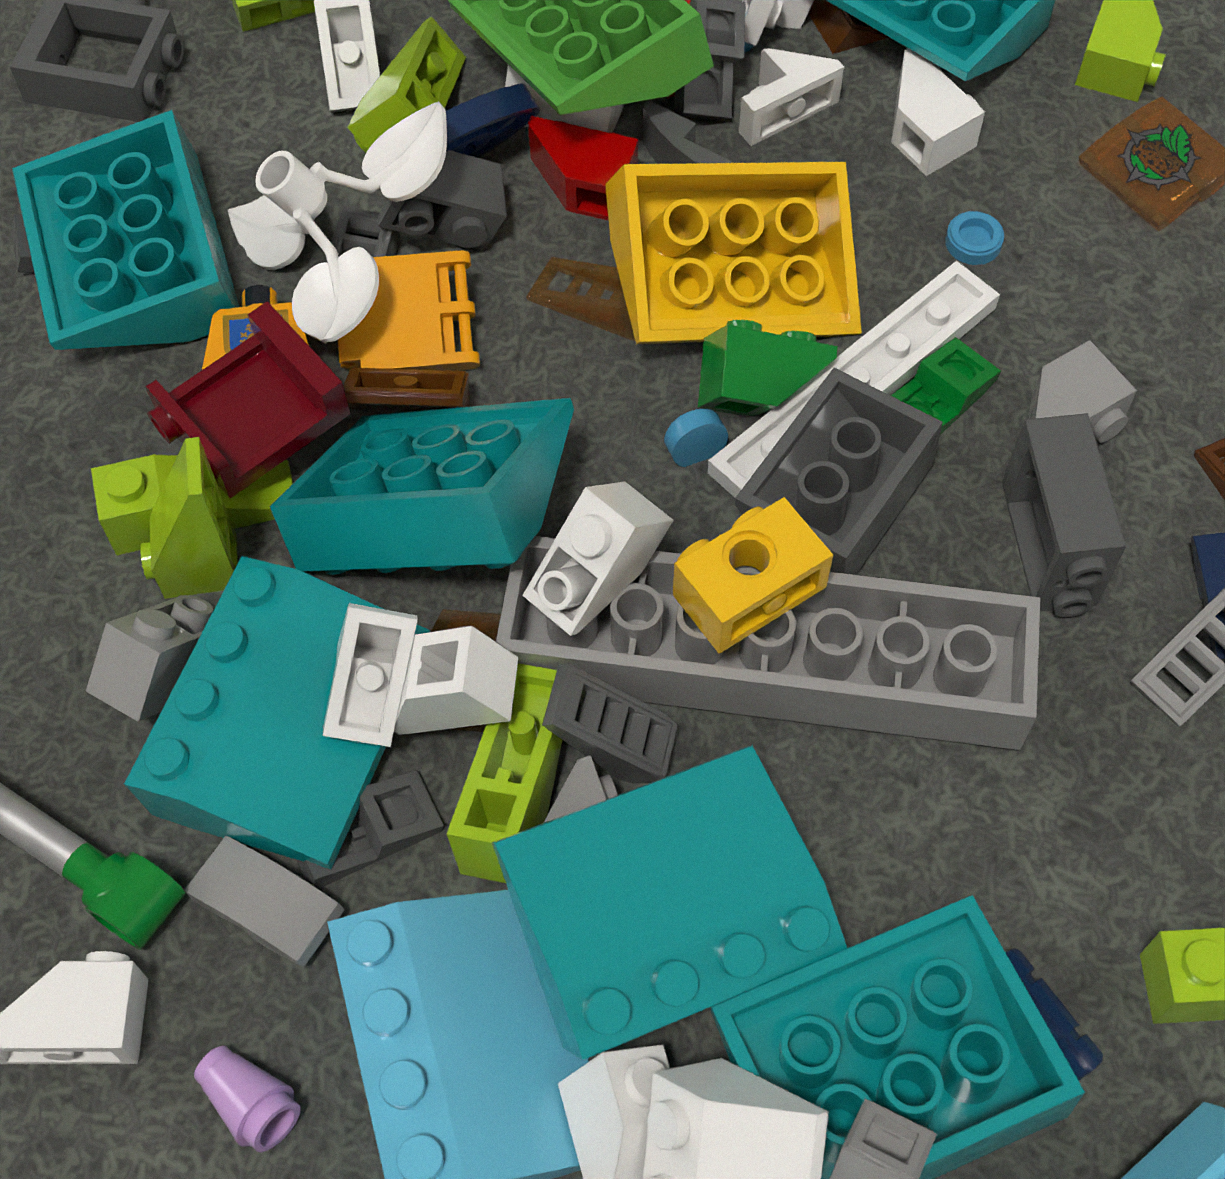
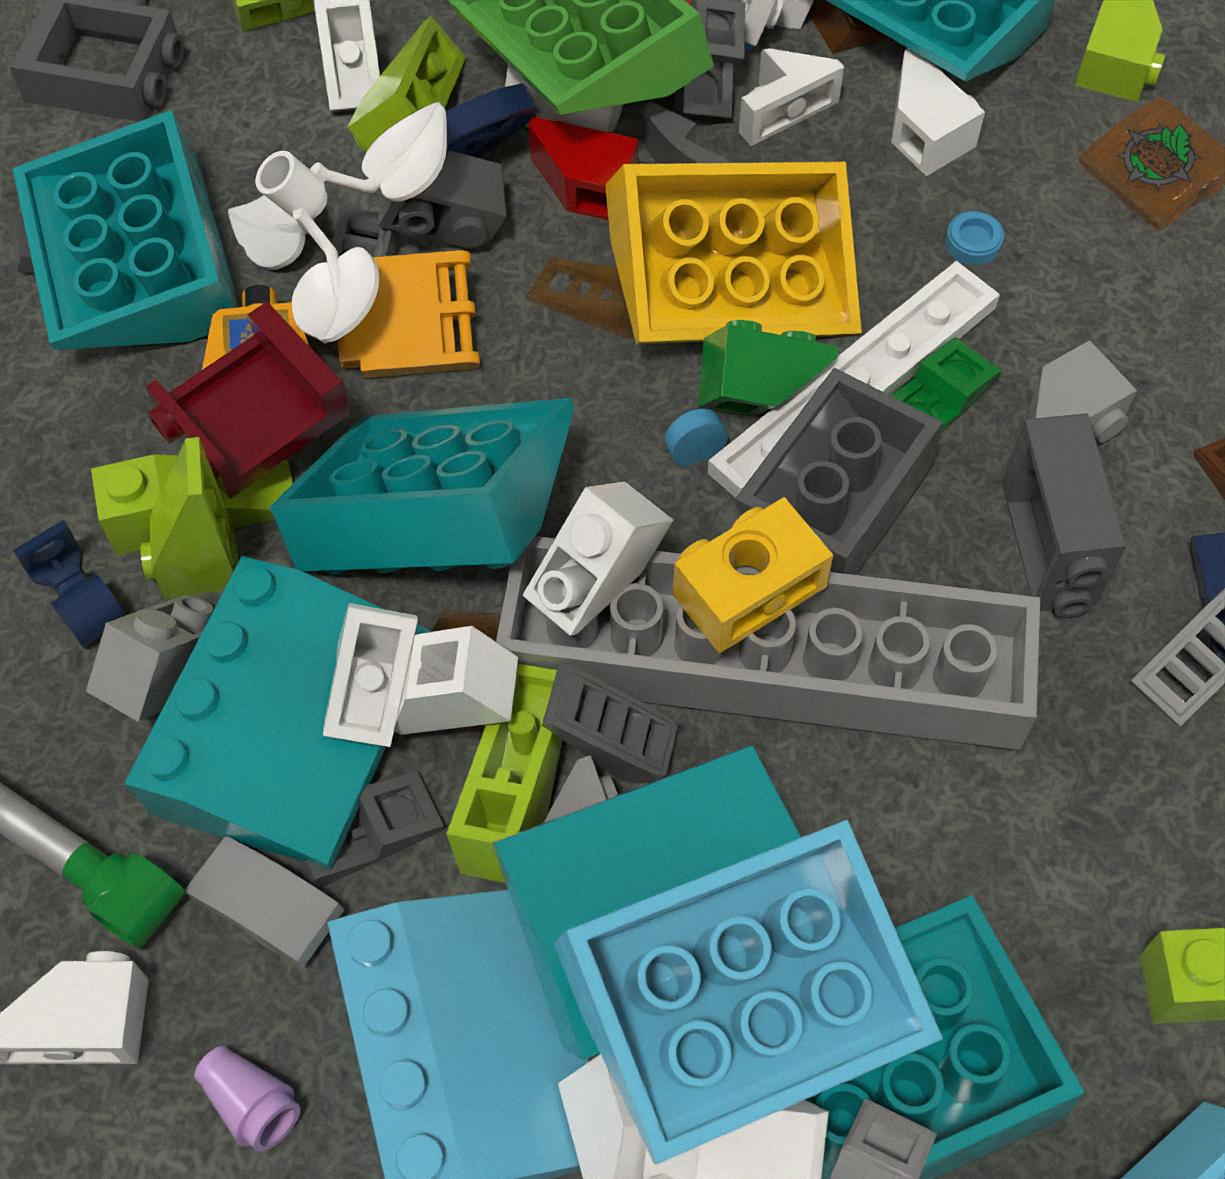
(81, 601): none -> dark blue leg
(406, 389): reddish brown slope -> none
(746, 990): none -> medium azure slope
(1079, 1051): dark blue axle -> none

